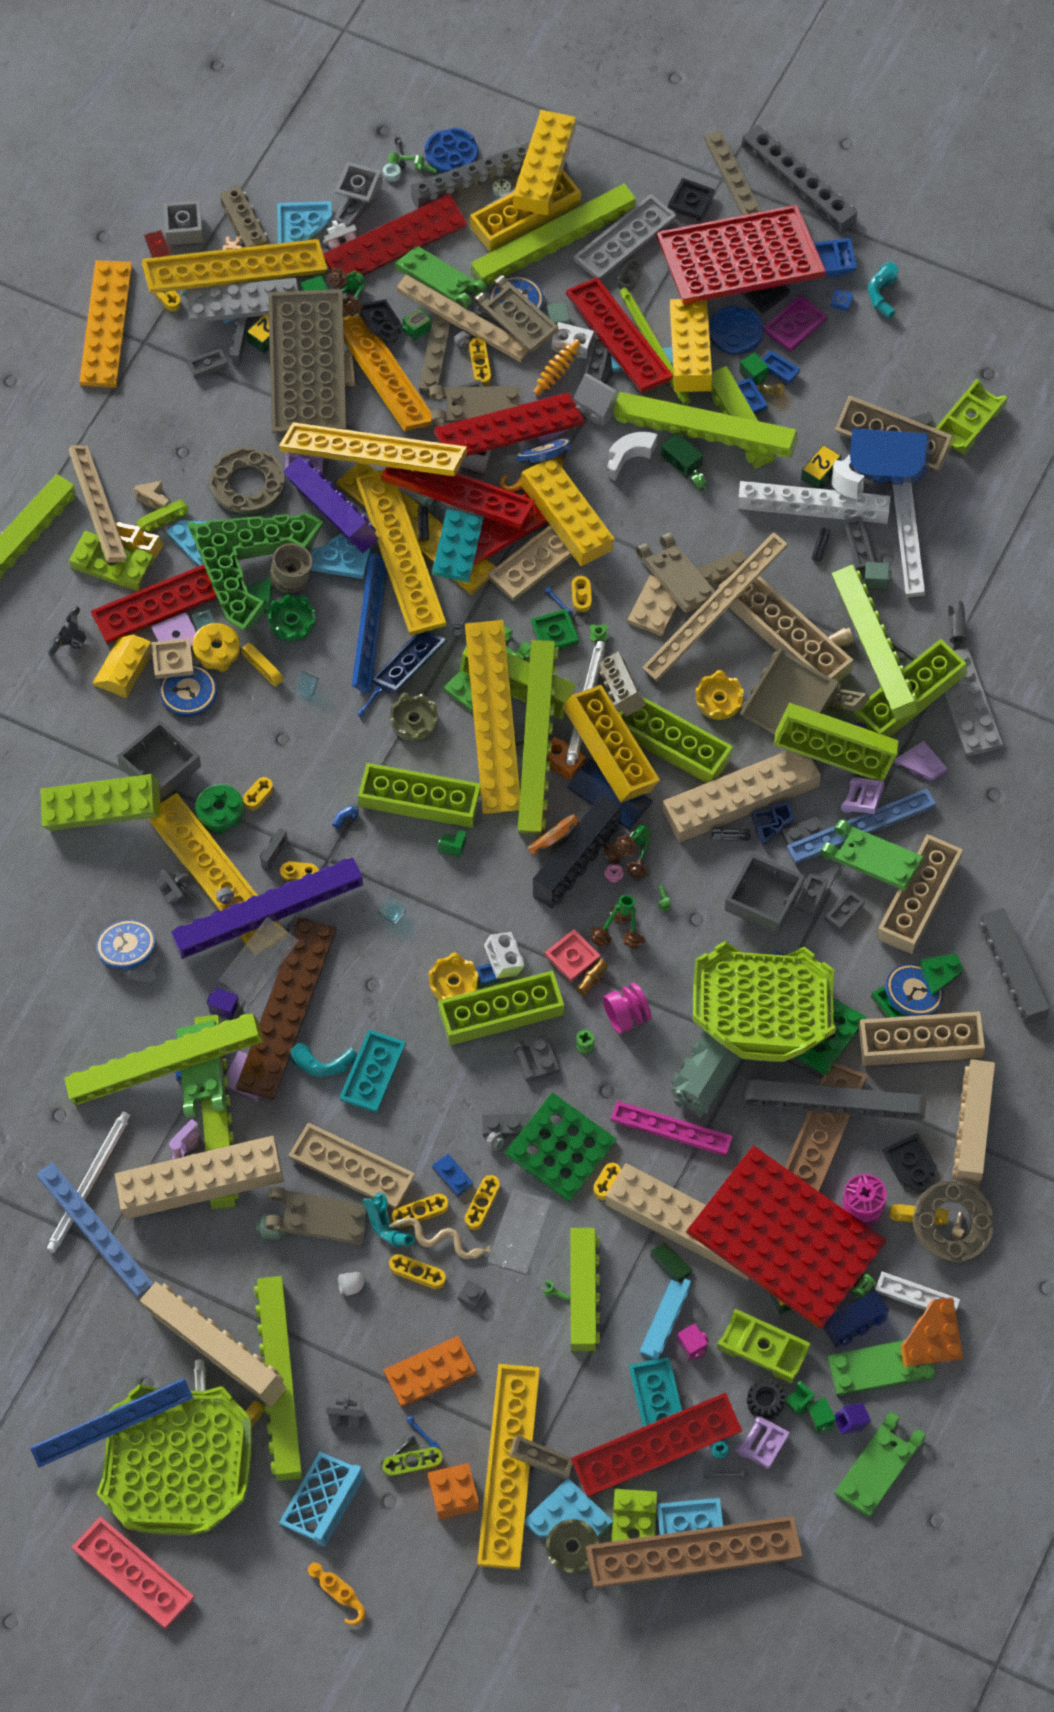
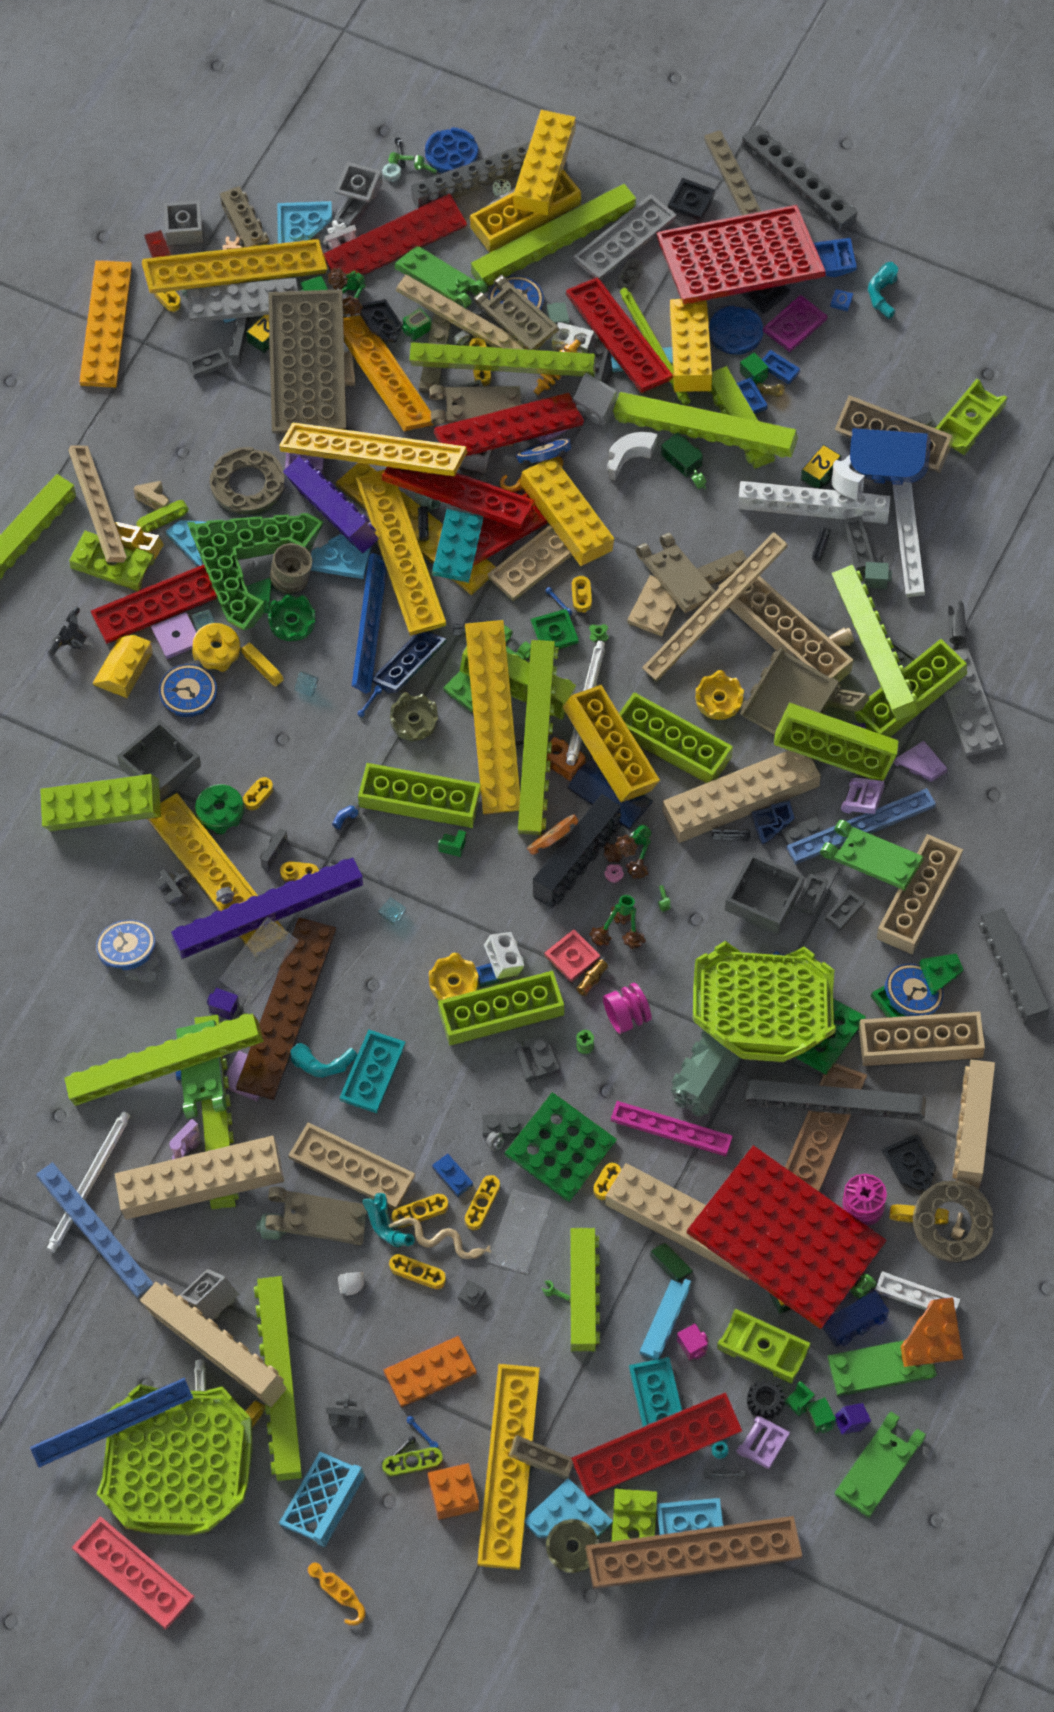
(172, 658): tan plate -> none
(210, 1294): none -> light grey slope
(502, 359): none -> lime brick
(621, 684): dark tan brick -> none

